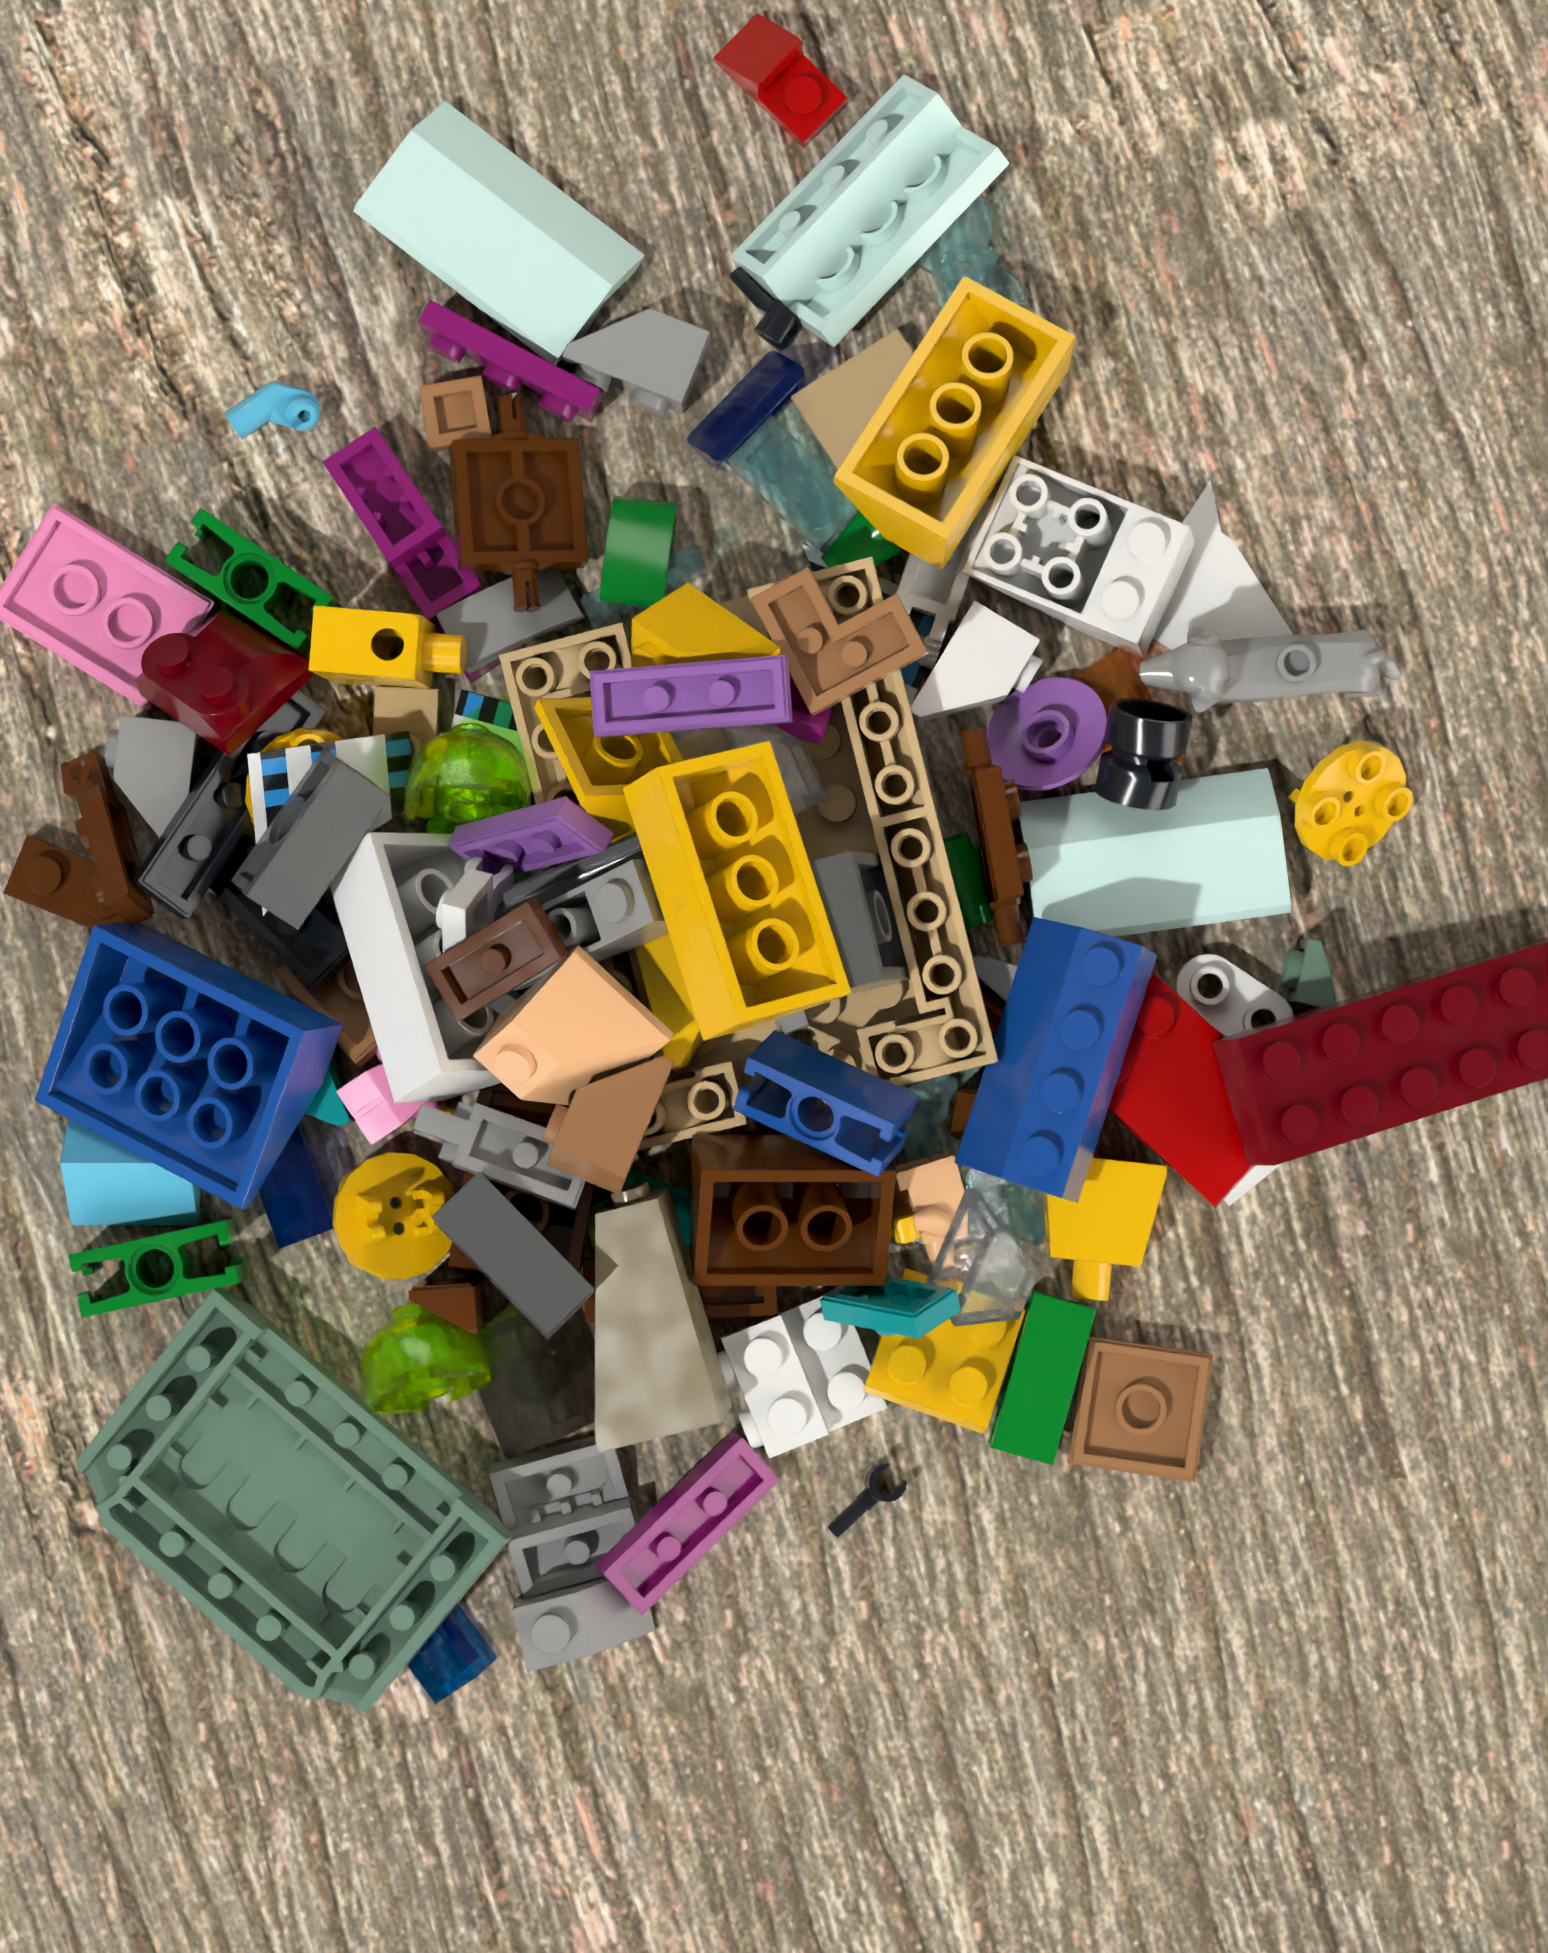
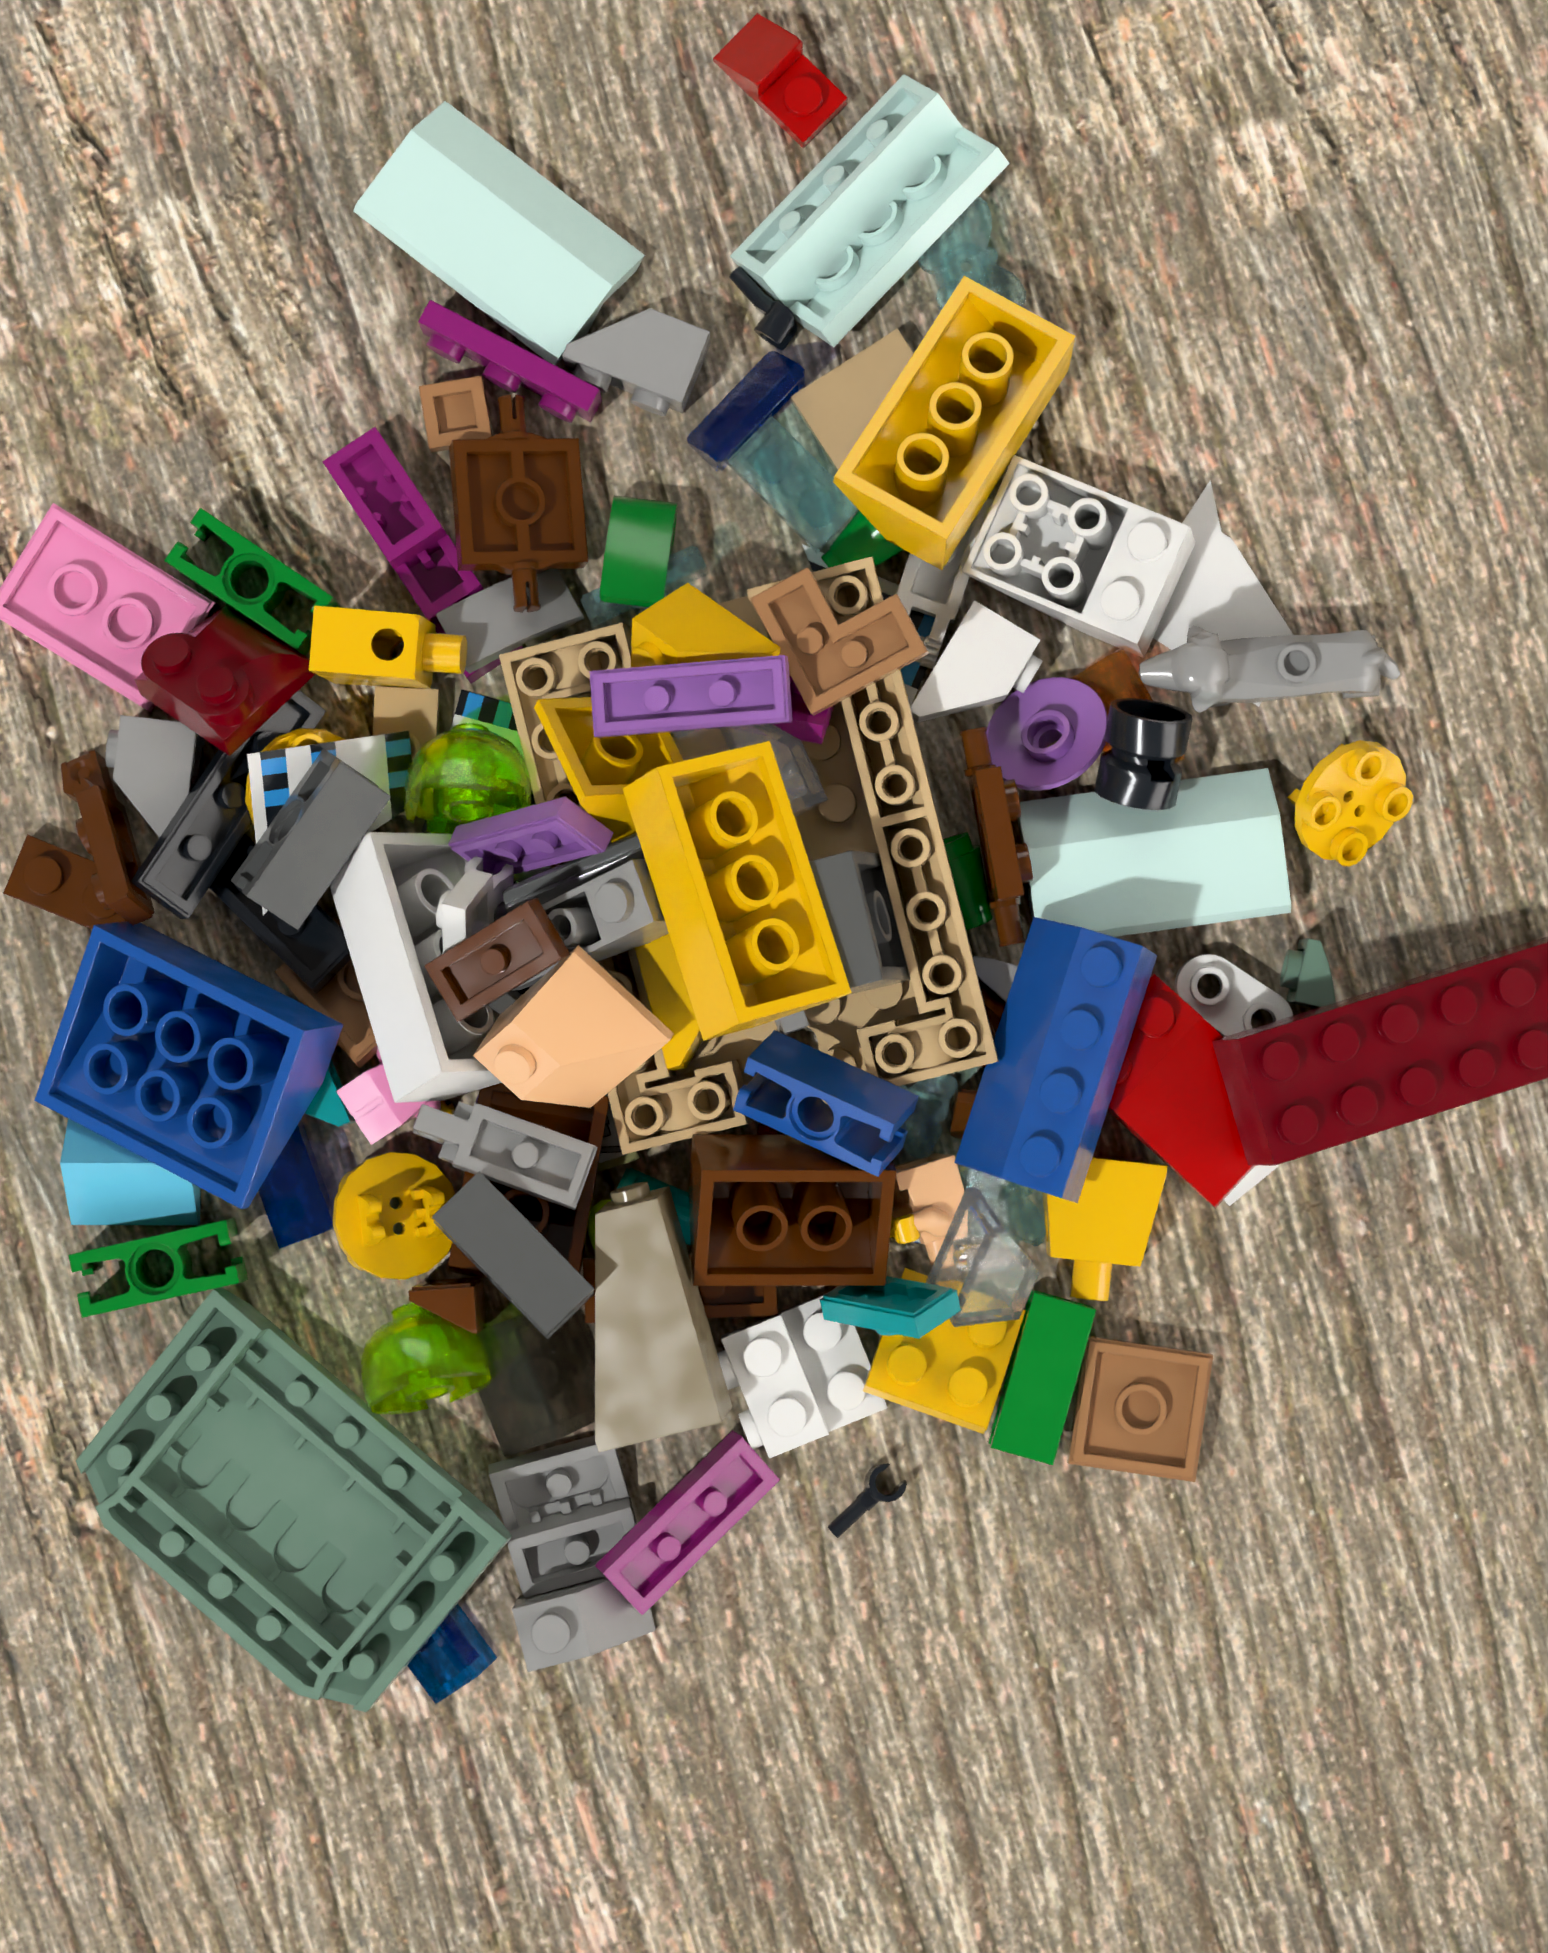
(275, 404): medium azure arm -> none
(606, 1124): medium nougat slope -> none

